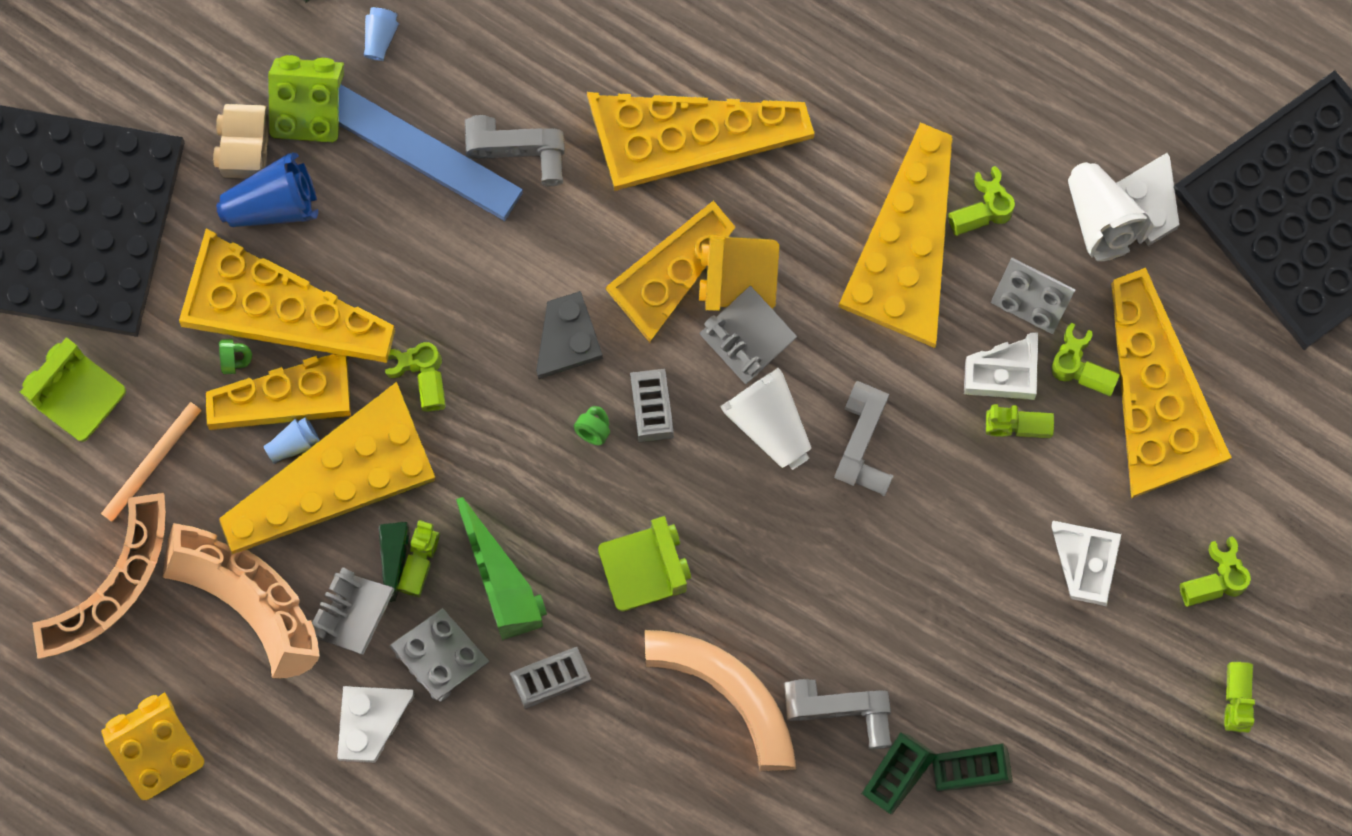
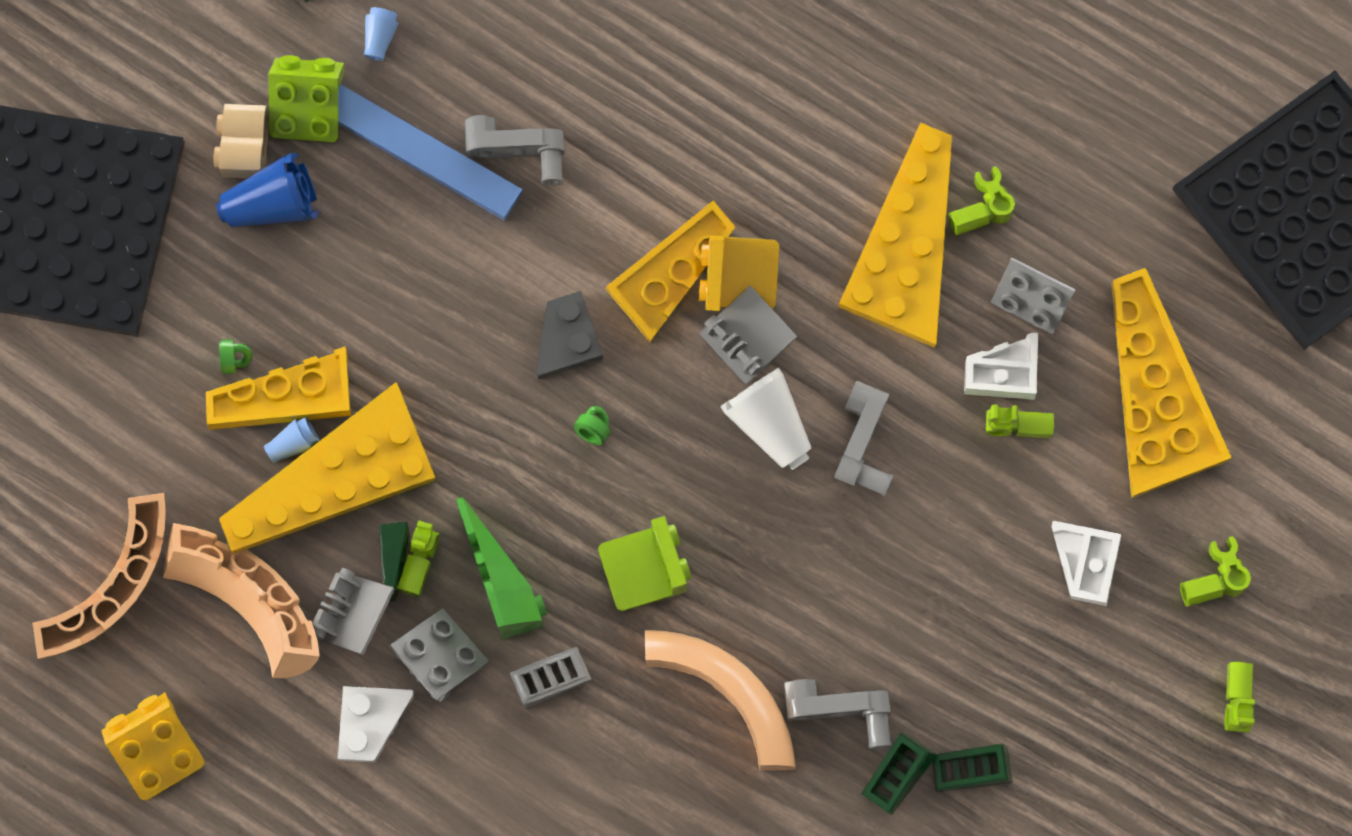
(72, 390): lime bracket -> none
(151, 462): light nougat bar -> none
(264, 302): yellow wing -> none
(428, 360): lime bar -> none
(656, 431): light grey slope -> none
(679, 134): yellow wing -> none
(1068, 365): lime bar -> none
(1106, 213): white cone -> none
(1154, 193): white wing -> none

